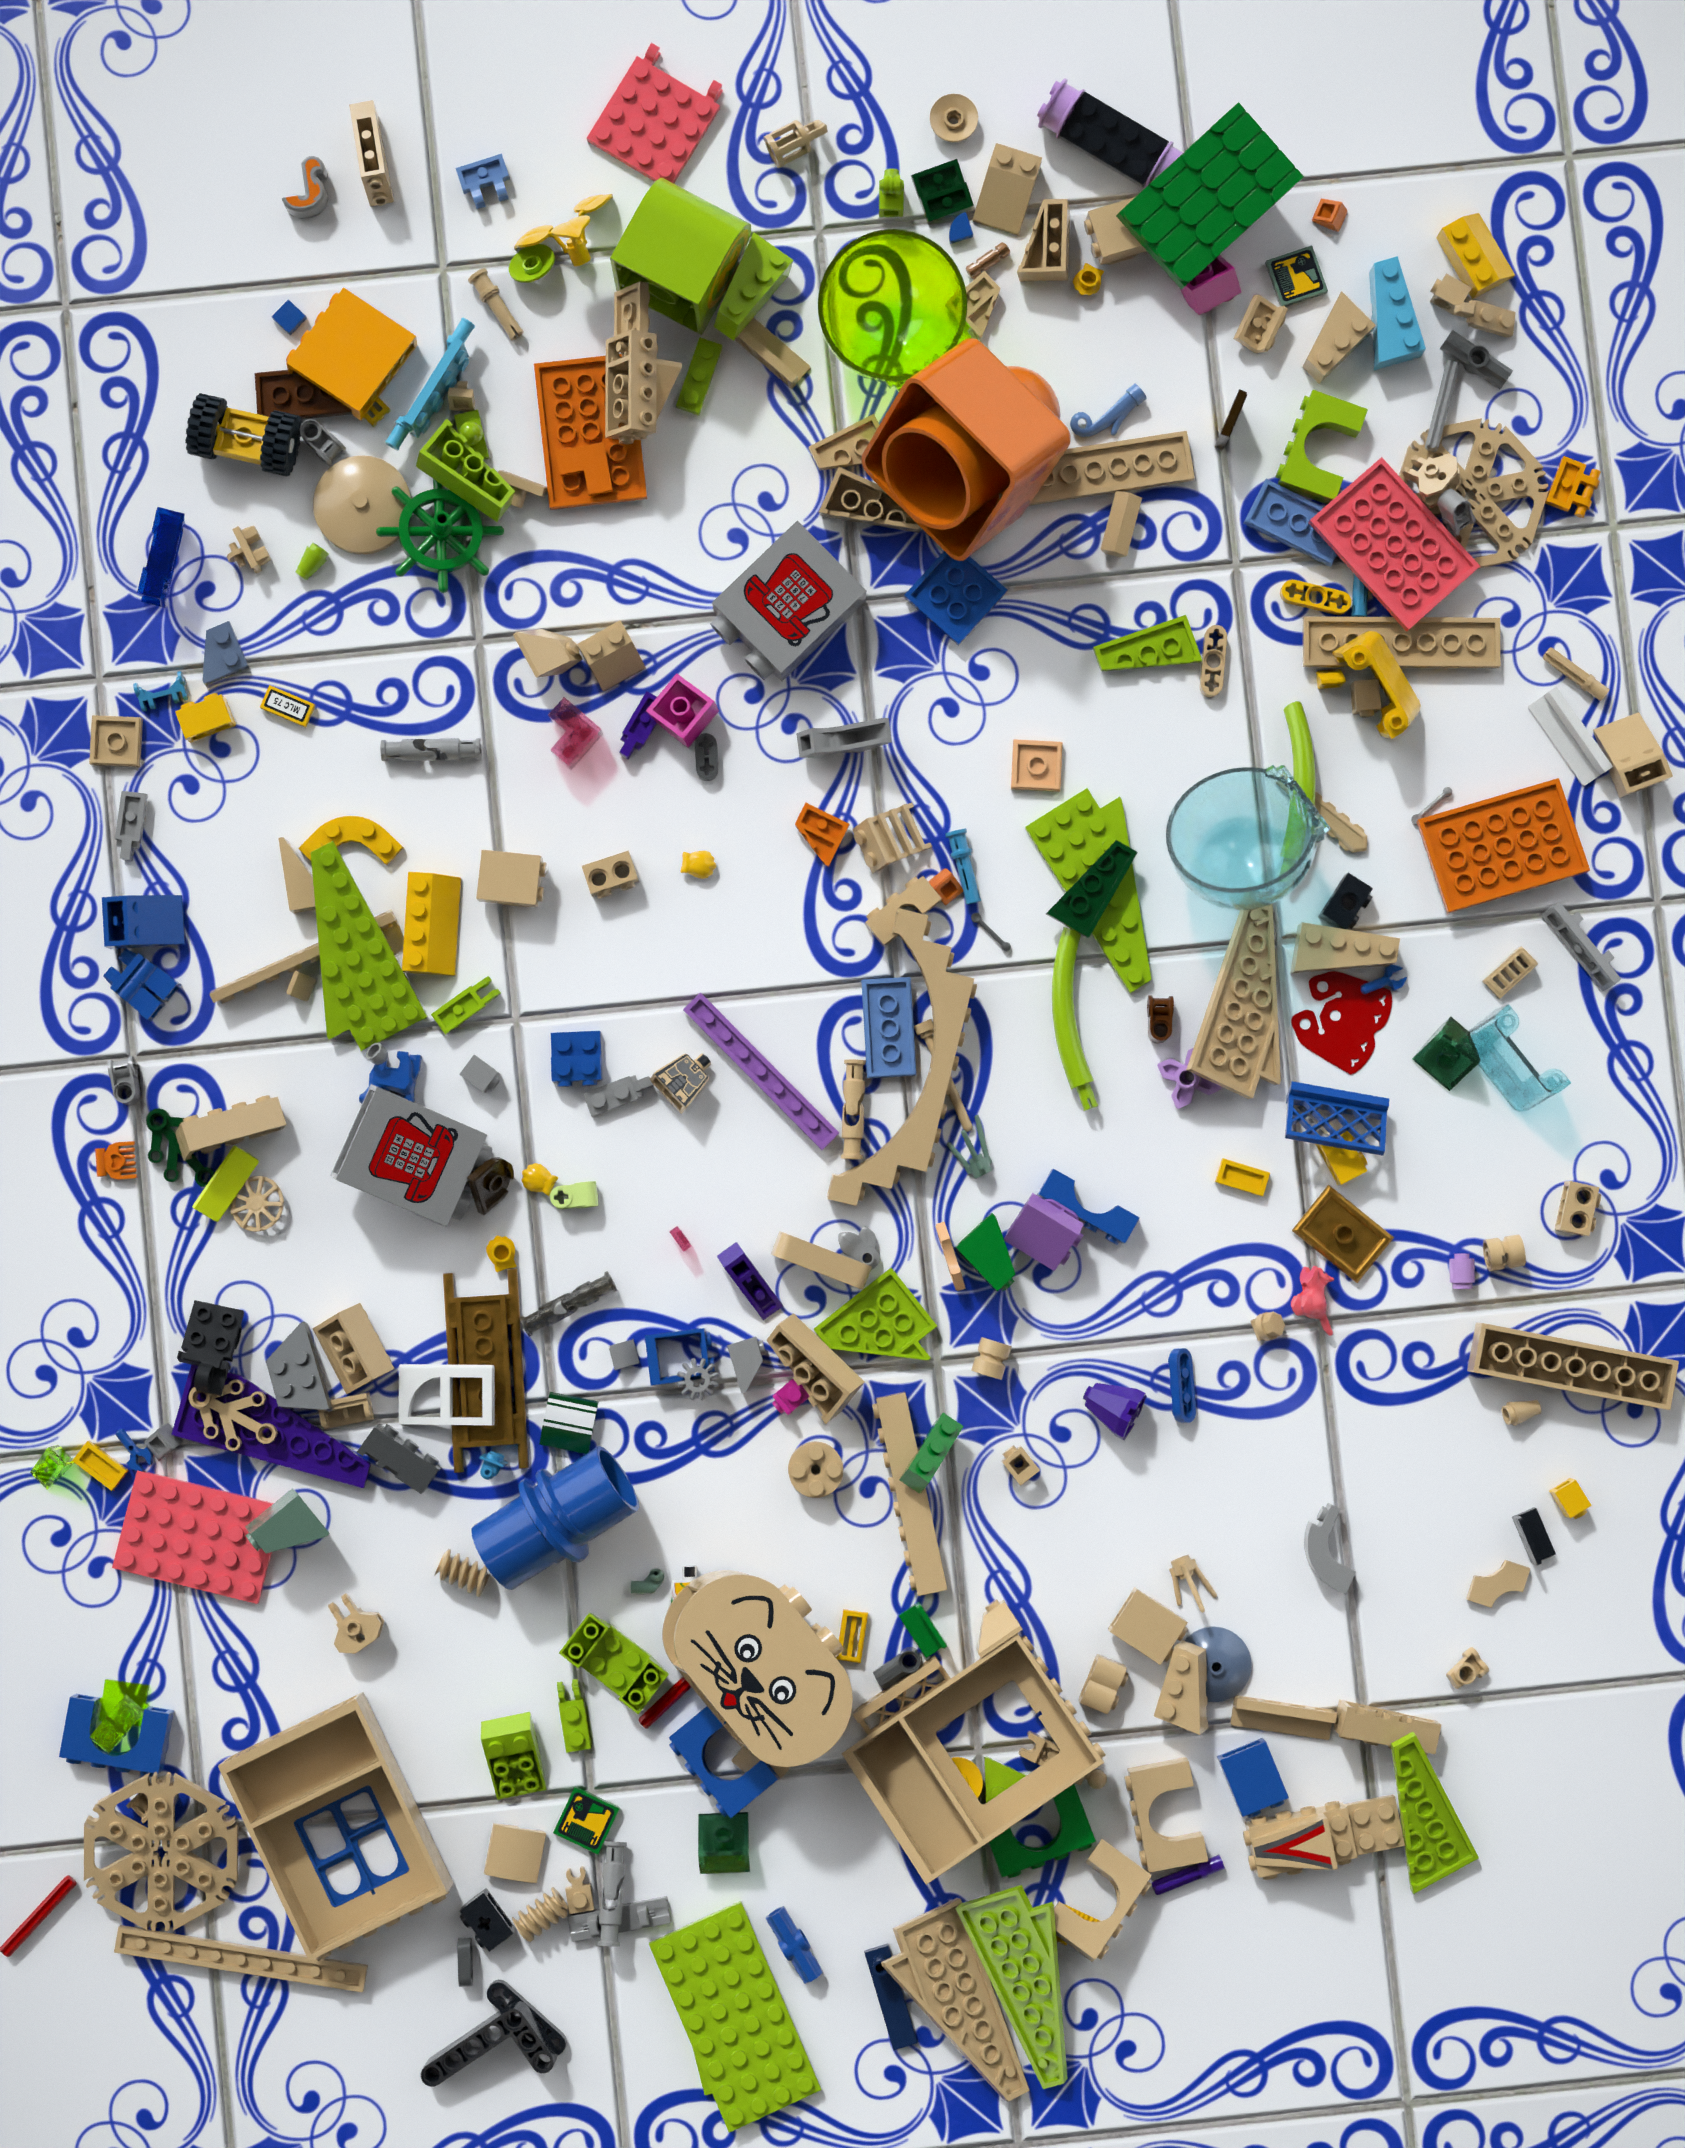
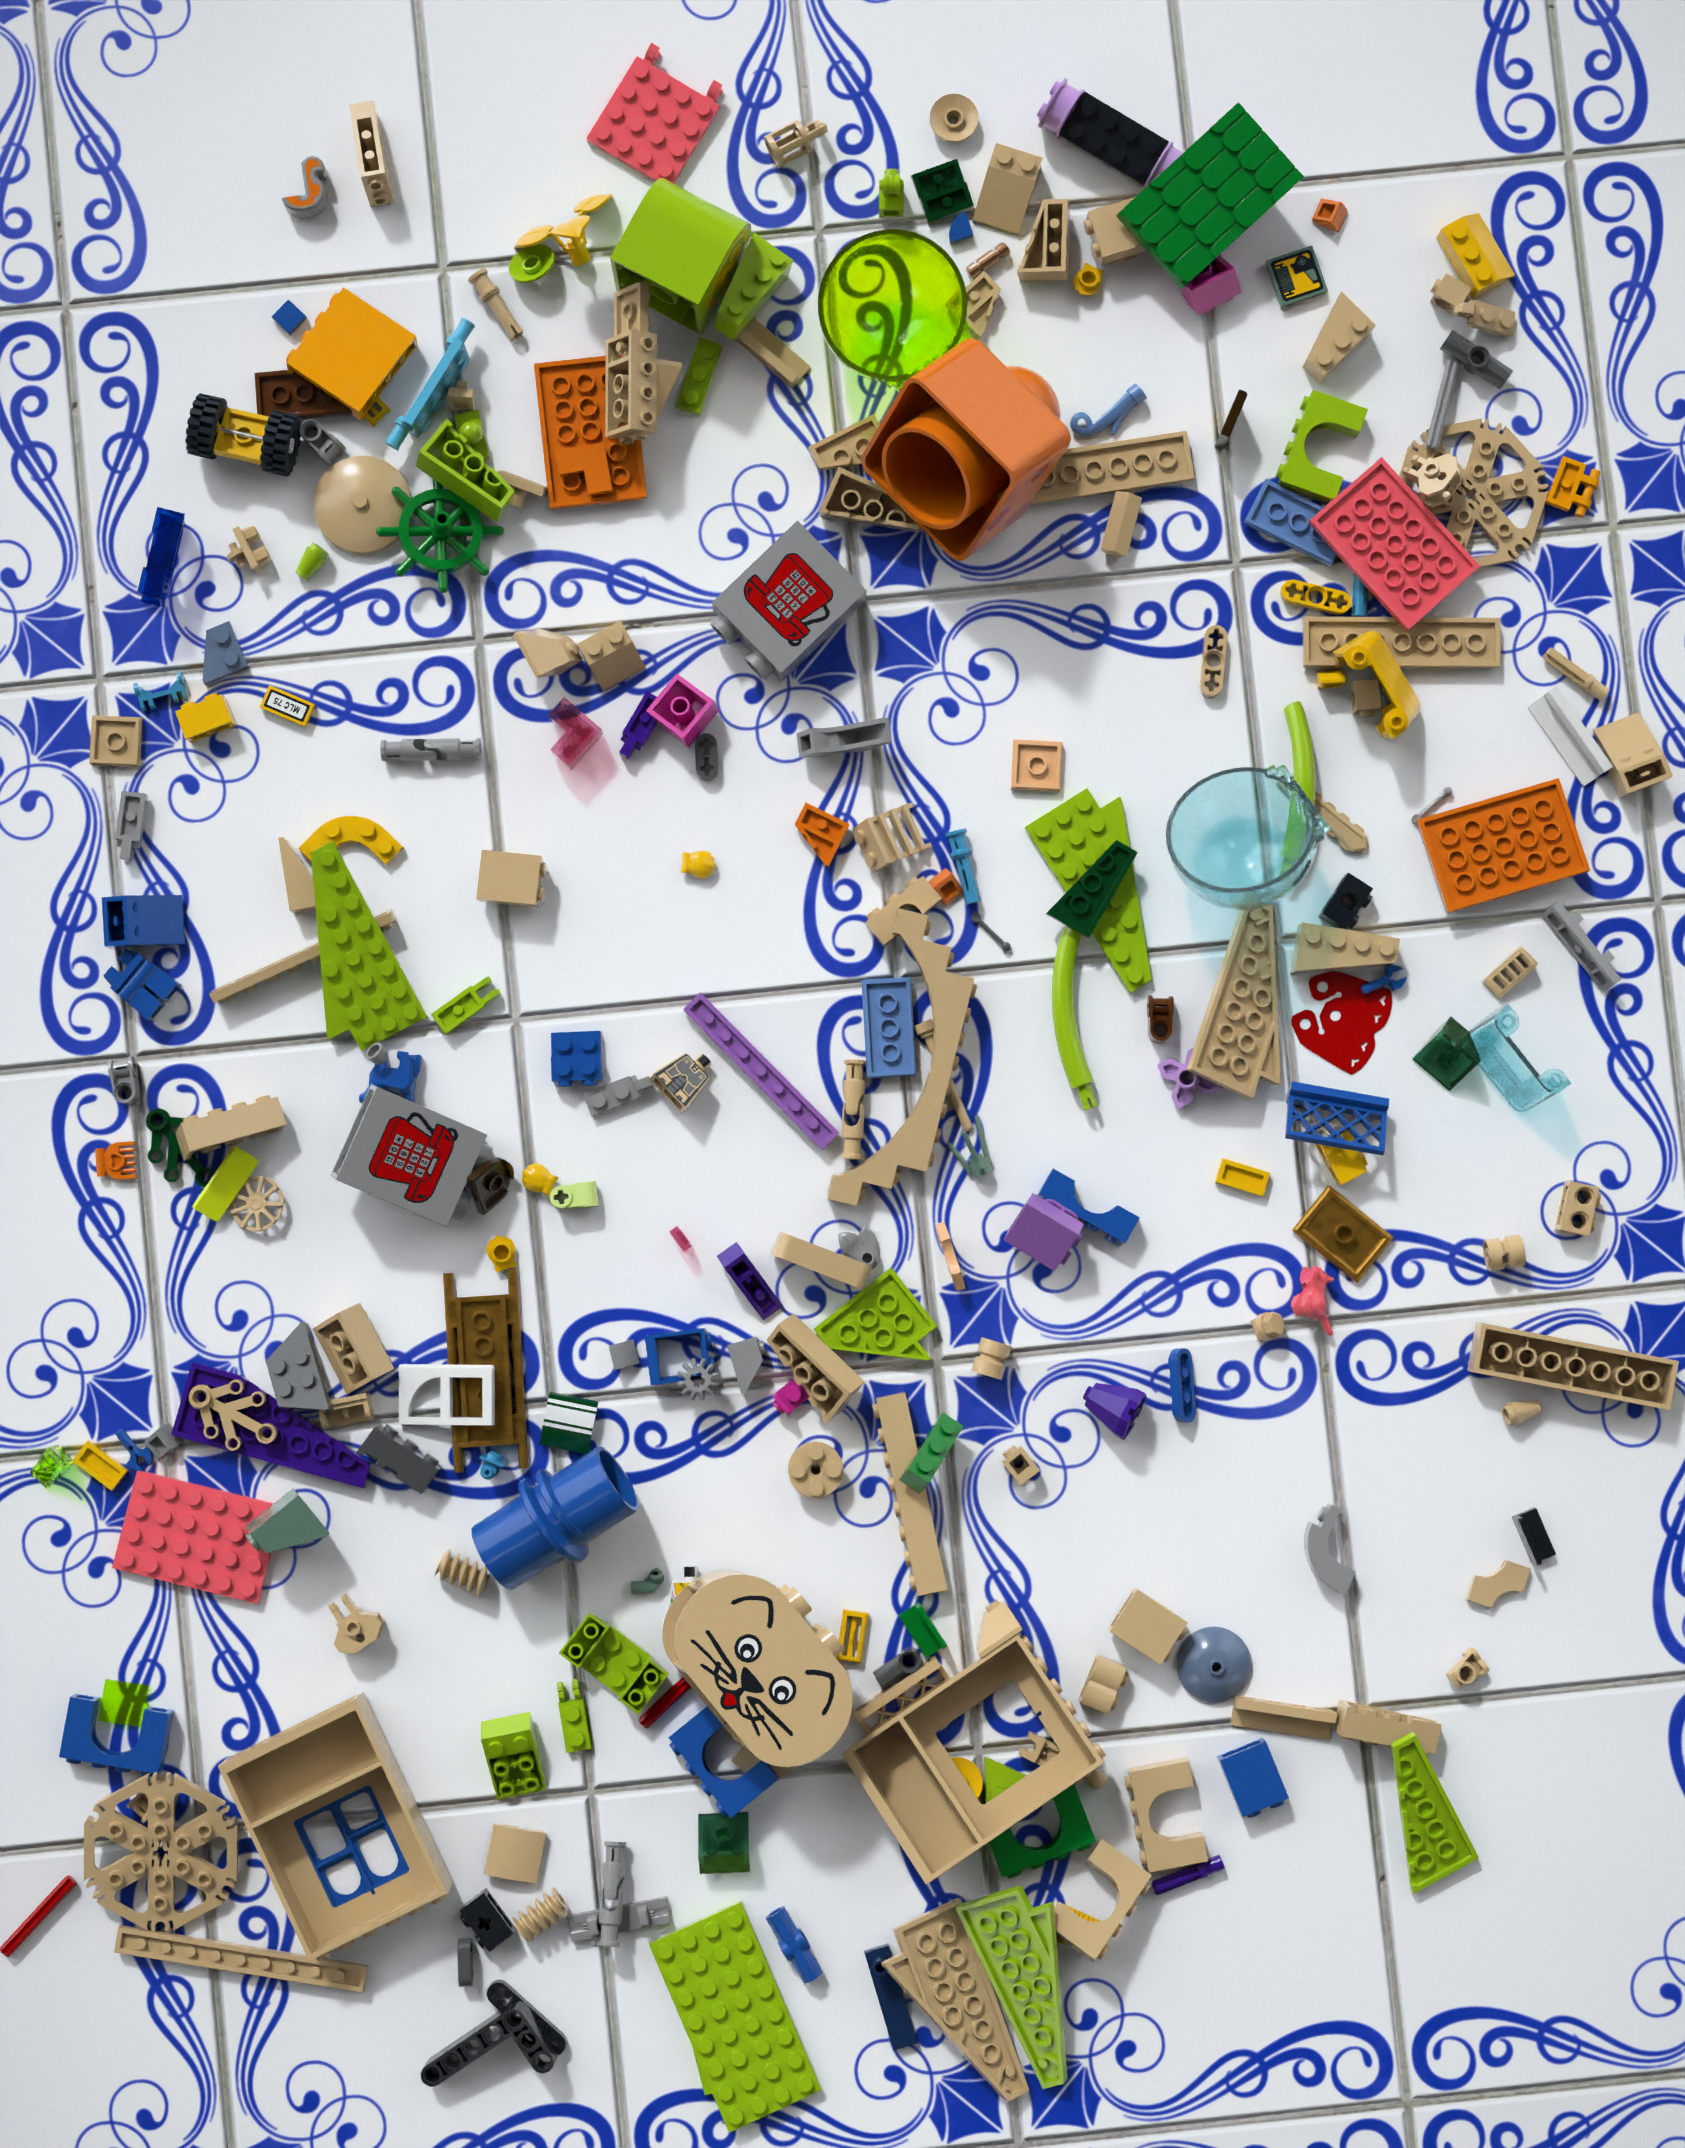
(117, 1724): clear neon green slope -> none
(210, 1344): black plate -> none
(301, 986): tan slope -> none
(431, 924): yellow slope -> none
(480, 1074): light grey brick -> none
(484, 174): medium blue plate -> none
(579, 1894): tan plate -> none
(580, 1297): clear smoke piece -> none
(586, 1820): tile -> none
(608, 867): tan brick -> none
(955, 595): blue plate -> none
(988, 1254): green slope -> none
(1155, 646): lime wing -> none
(1184, 1569): tan plant -> none
(1184, 1689): tan wedge -> none
(1260, 325): tan bracket -> none
(1322, 1836): tan wedge -> none
(1396, 329): medium azure wedge -> none
(1455, 511): light grey piece -> none
(1462, 1271): lavender brick -> none
(1570, 1499): yellow brick -> none

